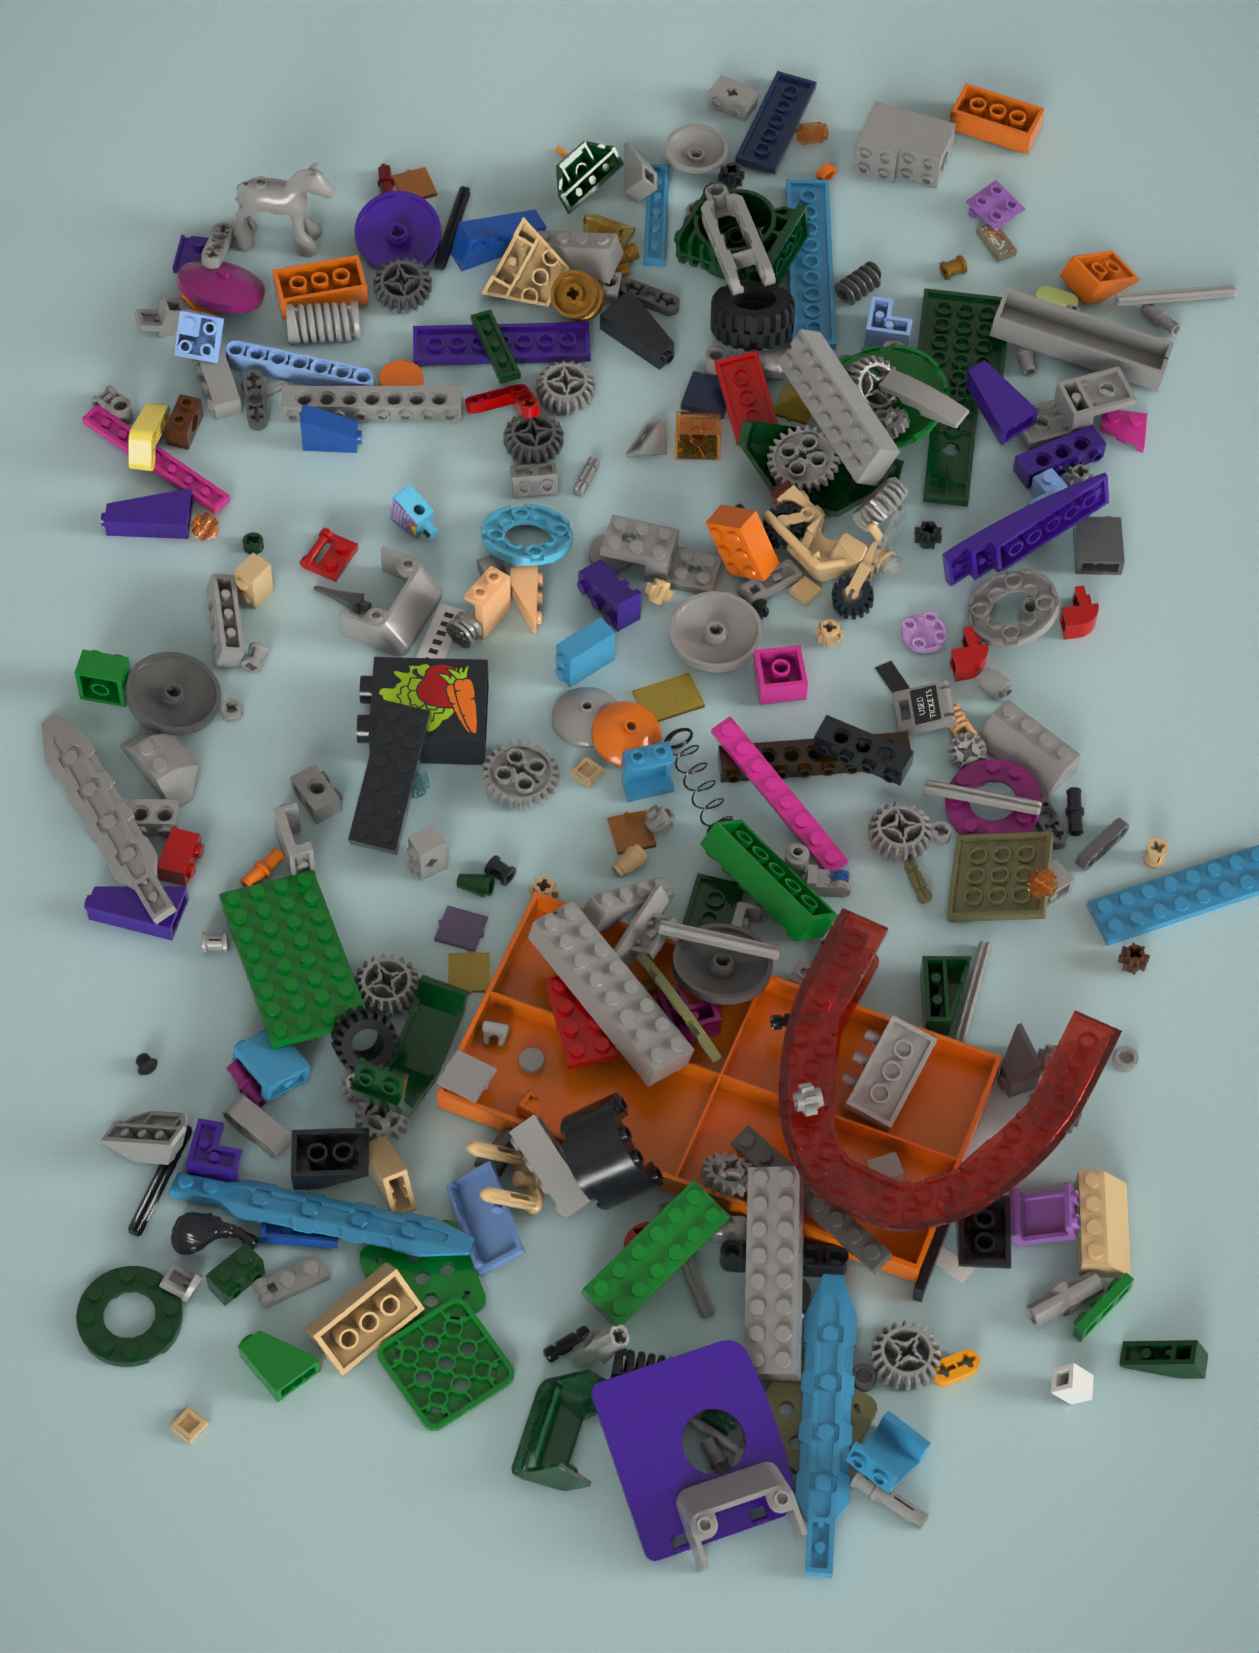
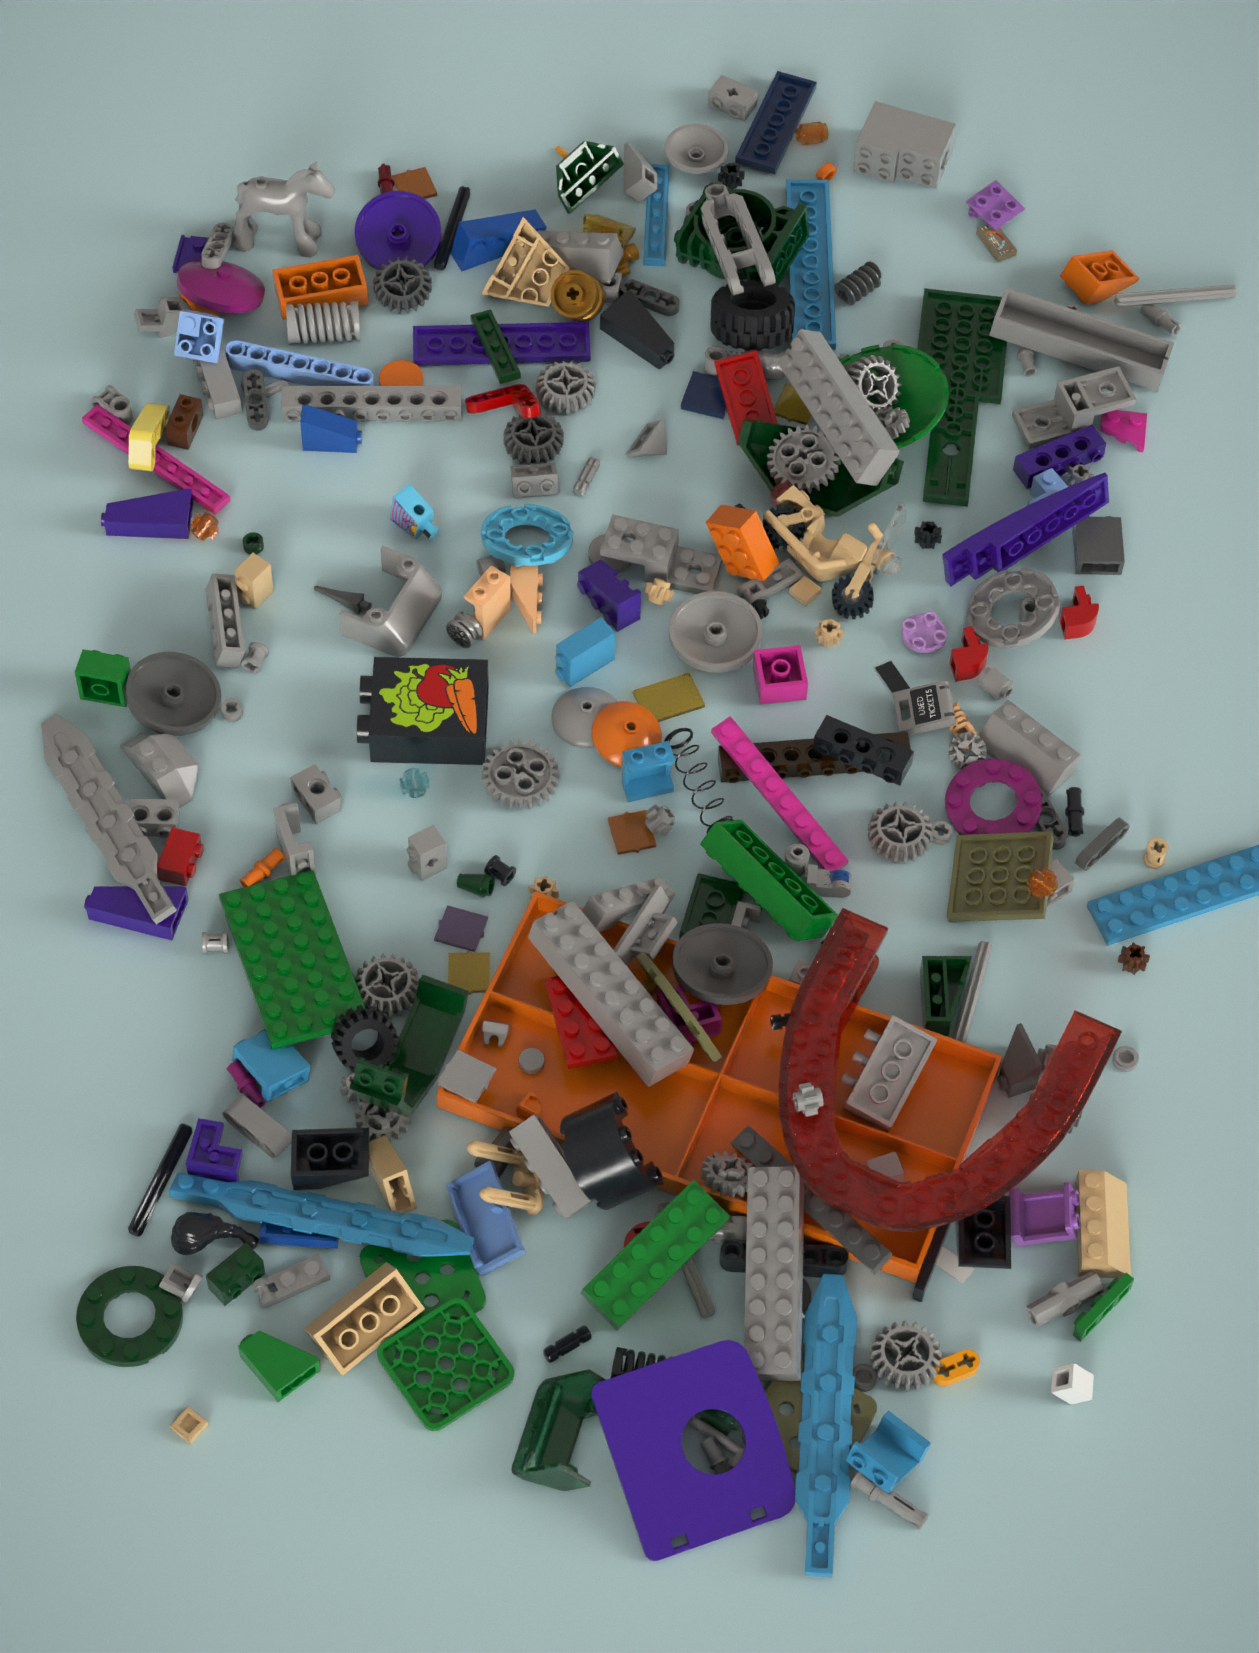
(145, 1064): black piece -> none
(148, 1137): light grey wedge -> none
(335, 558): red plate -> none
(390, 777): black brick -> none
(437, 641): white sticker -> none
(587, 772): tan tile -> none
(600, 1346): light grey piece -> none
(630, 860): tan cone -> none
(697, 435): clear orange slope -> none
(701, 1502): light grey windscreen -> none
(719, 940): light grey axle -> none
(880, 503): light grey gear -> none
(883, 326): light blue brick -> none
(917, 881): olive axle -> none
(923, 397): light grey slope -> none
(953, 267): pearl gold bush -> none
(982, 797): light grey axle -> none
(997, 118): orange brick -> none
(1000, 403): dark purple slope -> none
(1056, 296): yellowish green tile -> none
(1168, 1358): dark green slope -> none

